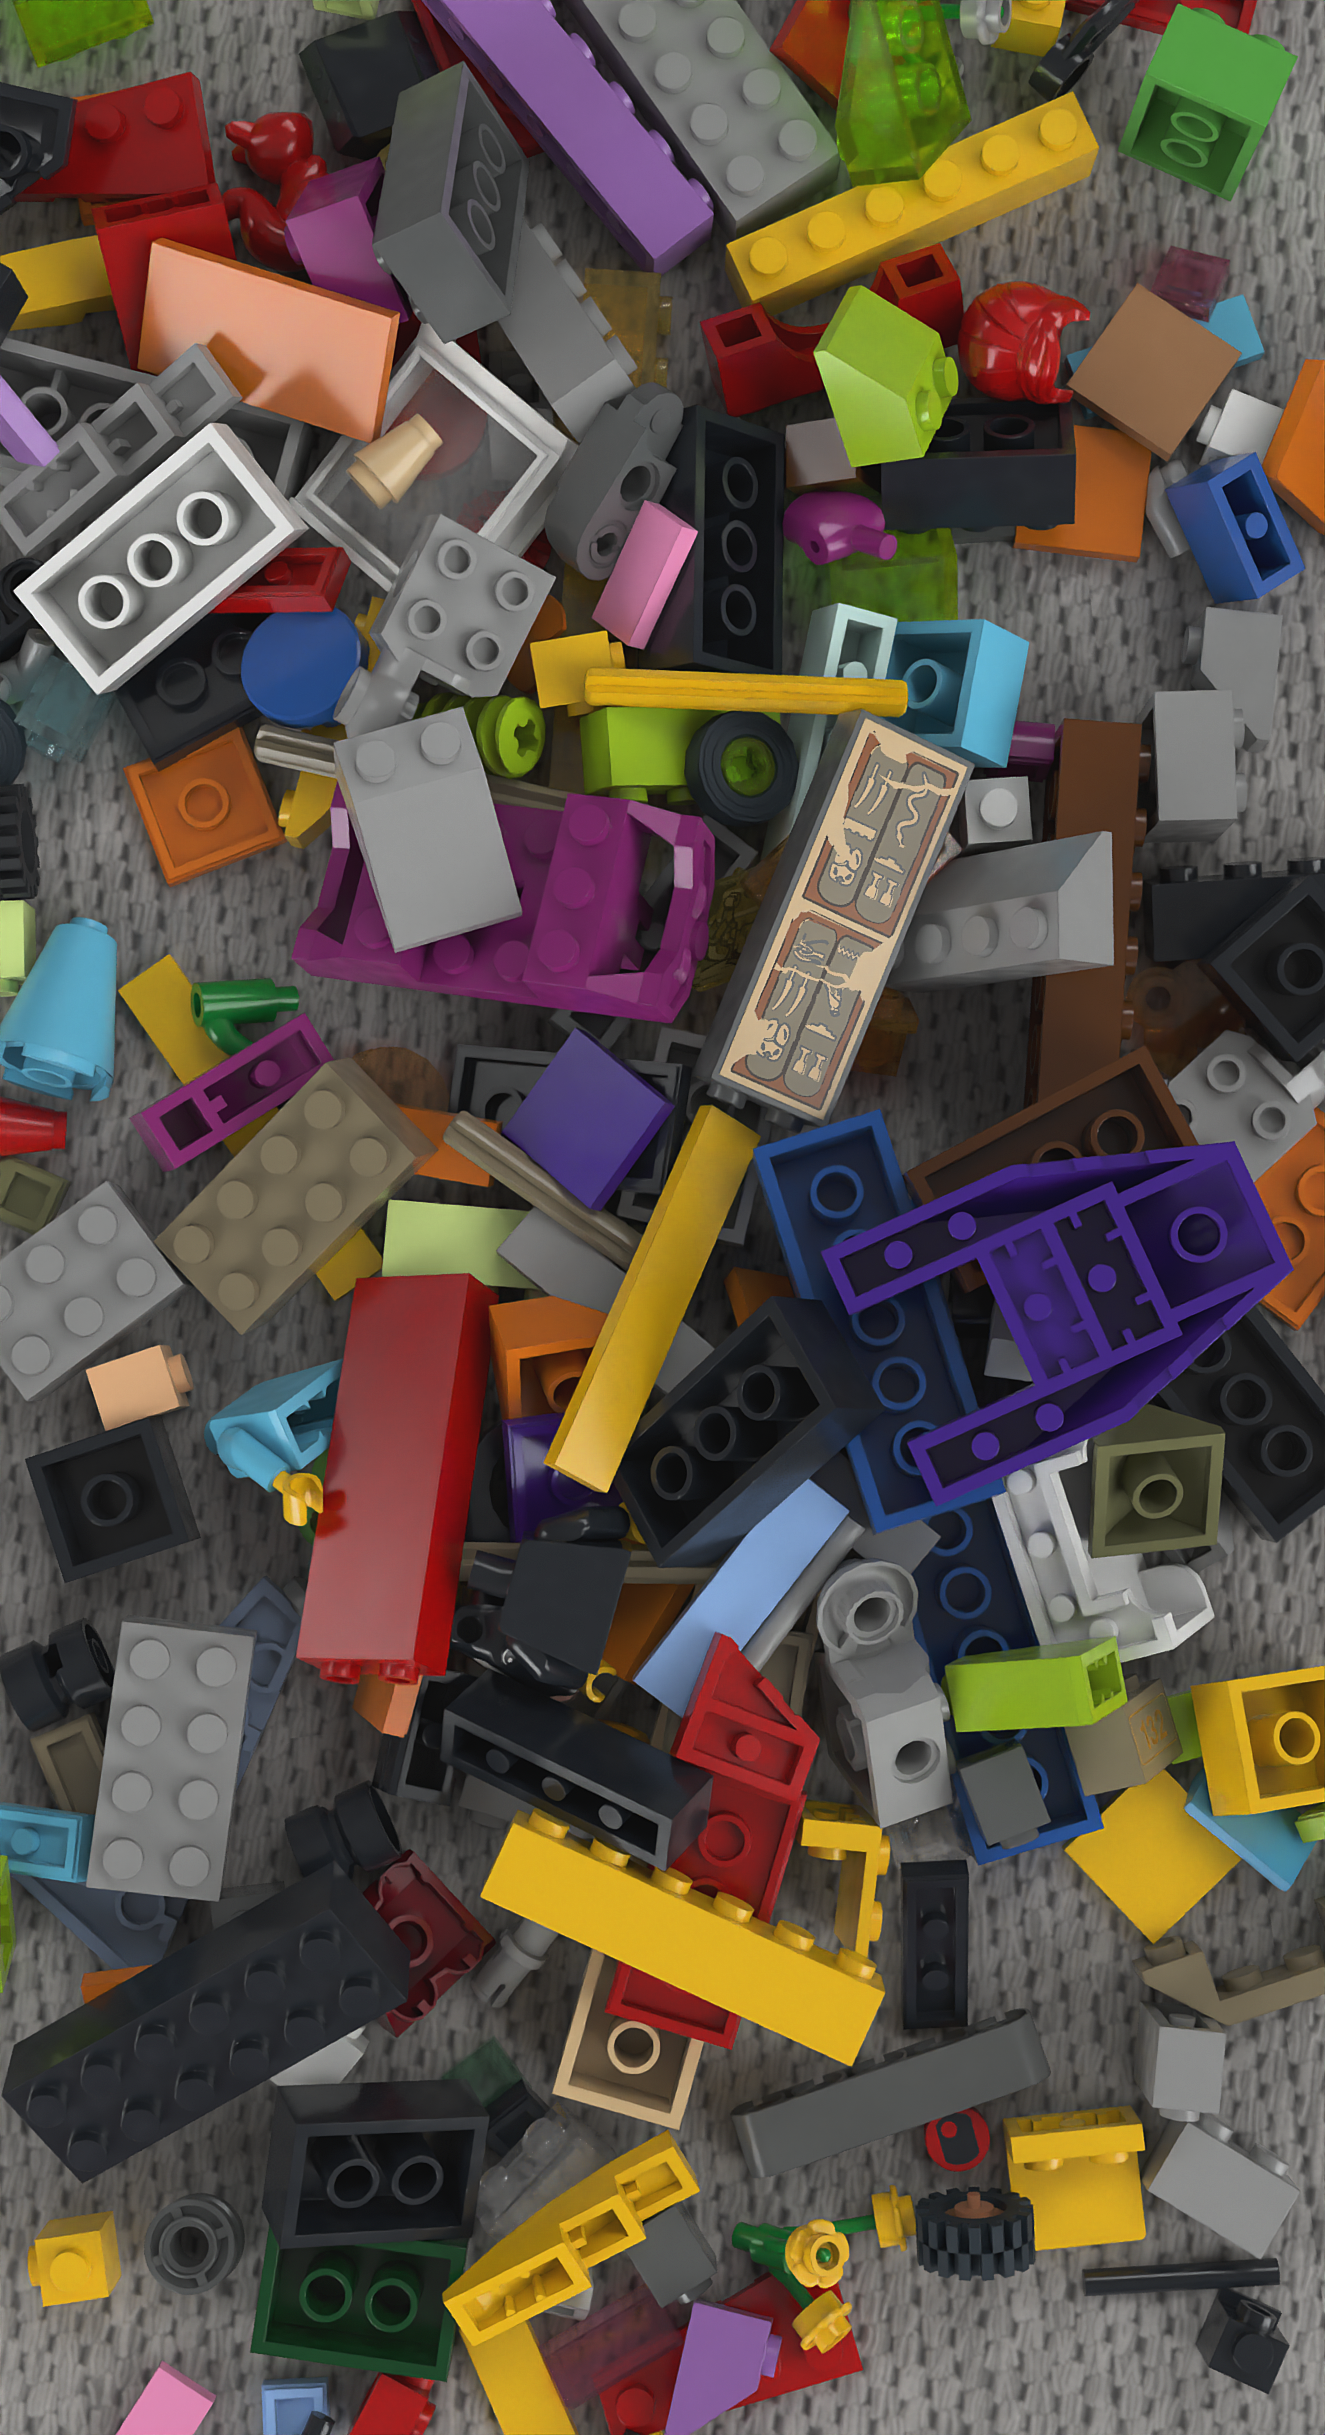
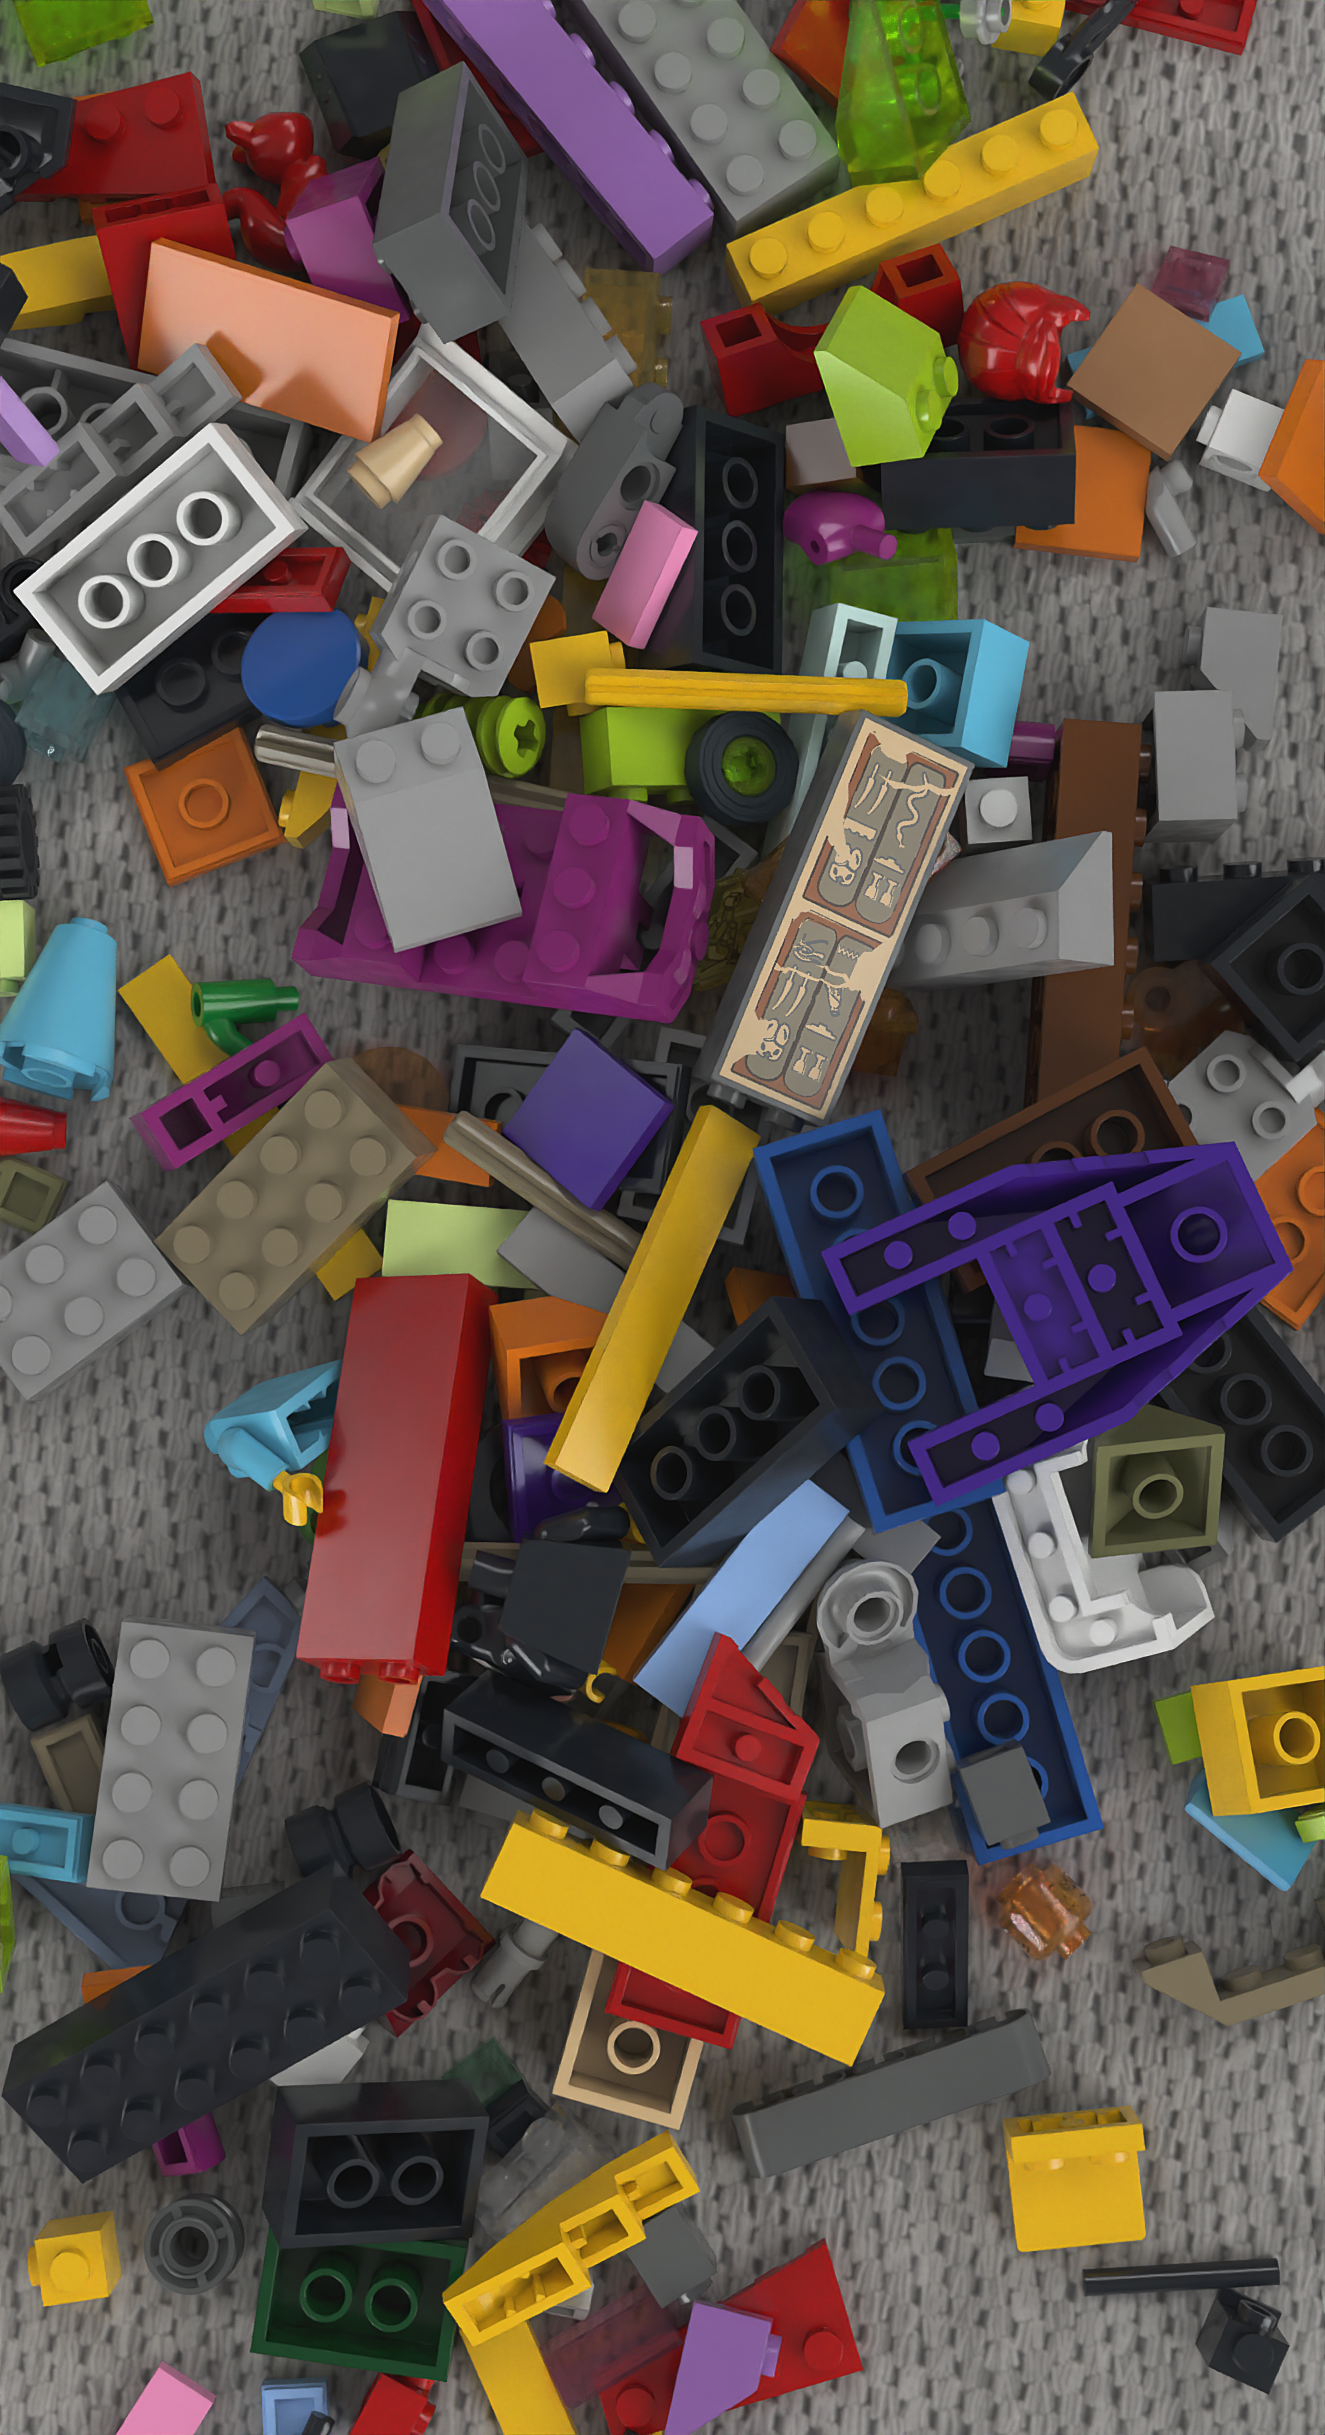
(112, 1498): black brick -> none
(140, 1386): light nougat brick -> none
(190, 2148): none -> magenta brick
(816, 2256): yellow plant -> none
(958, 2140): tile -> none
(975, 2233): black wheel -> none
(1036, 1686): lime slope -> none
(1045, 1912): none -> clear orange head
(1129, 1742): dark tan brick -> none
(1152, 1855): yellow tile -> none
(1179, 2060): light grey brick -> none
(1206, 100): bright green brick -> none
(1220, 2182): light grey brick -> none
(1235, 528): blue brick -> none

